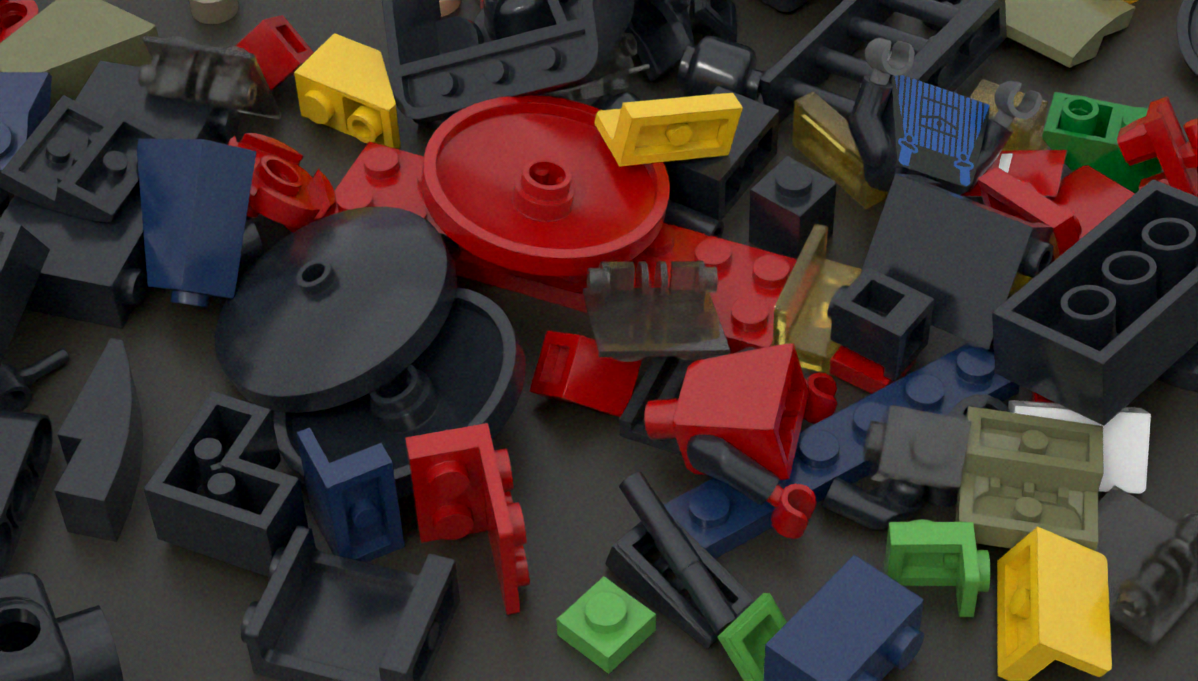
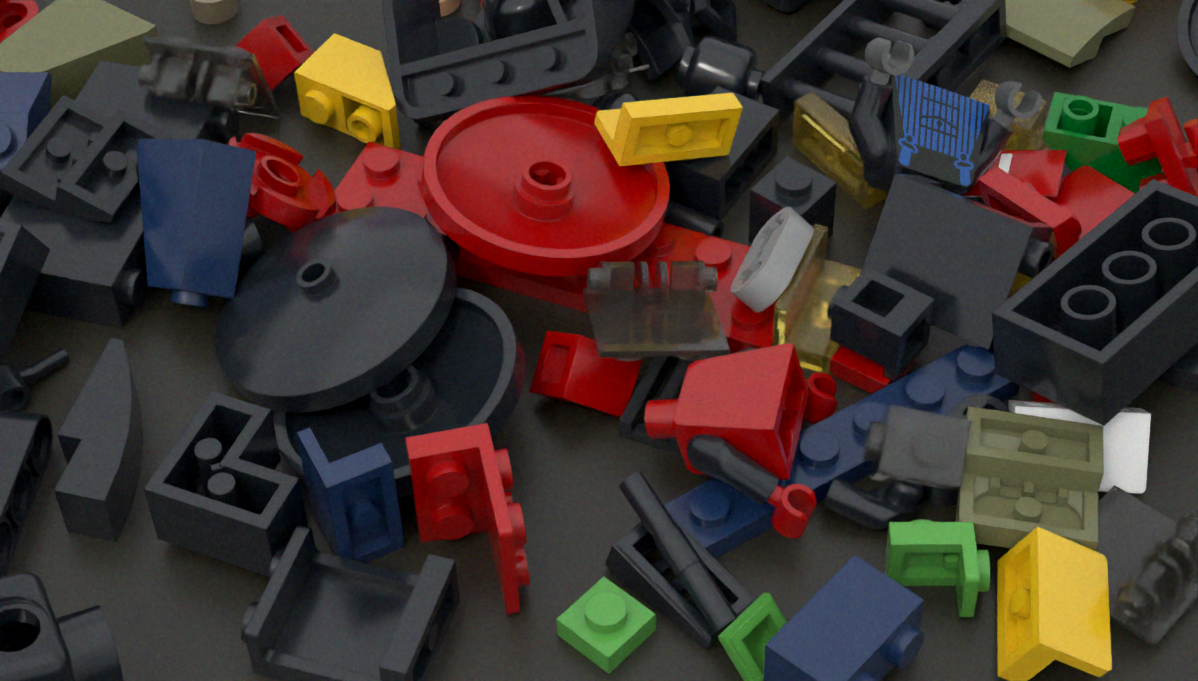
(772, 259): none -> light grey beam

